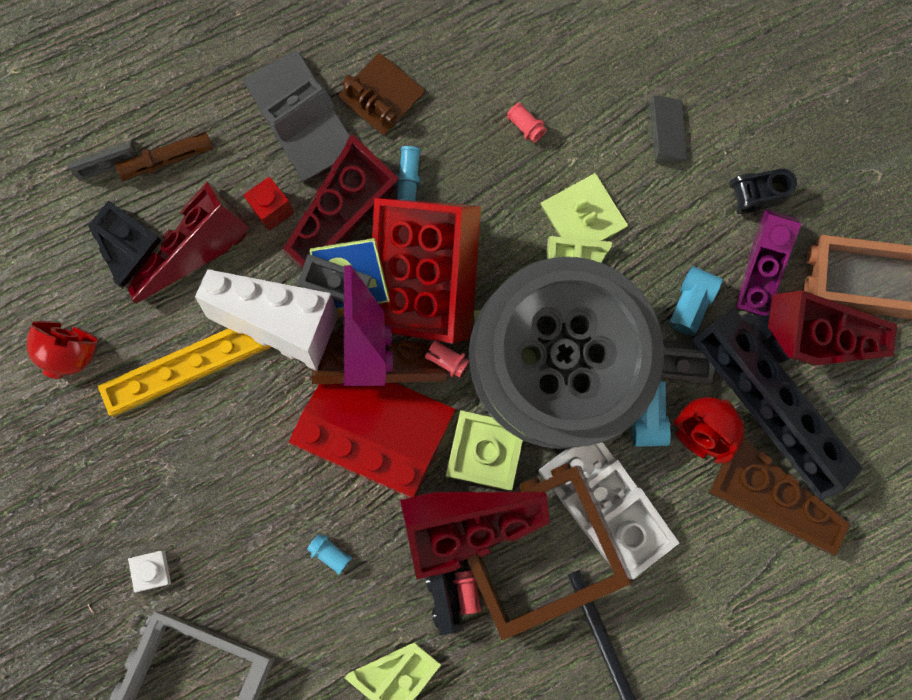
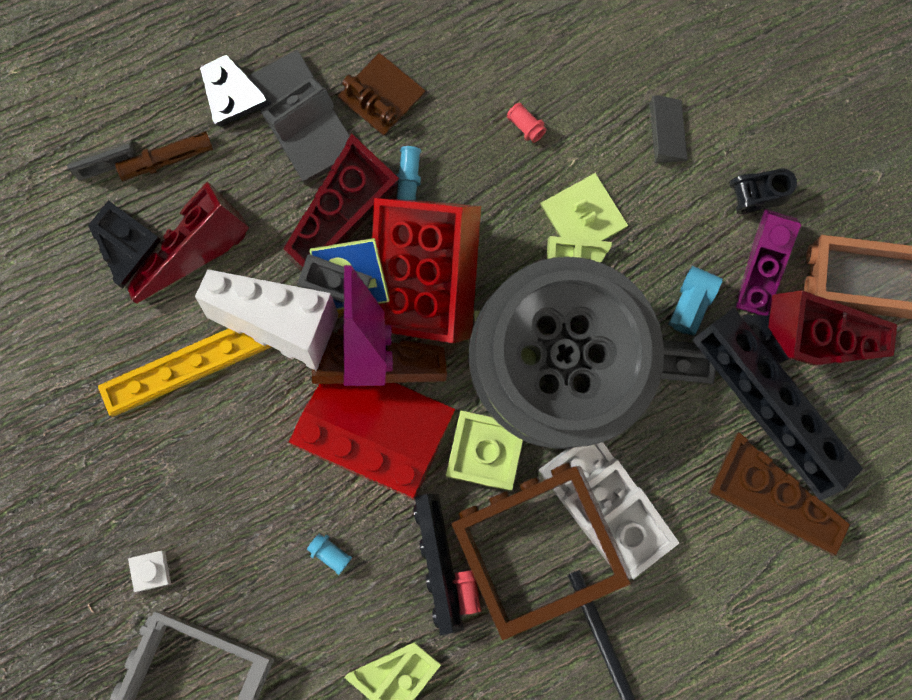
(59, 349): red cylinder -> none
(231, 91): none -> wing
(268, 203): red brick -> none
(448, 359): coral pin -> none
(457, 525): dark red wedge -> none
(653, 425): medium azure piece -> none
(710, 428): red cylinder -> none

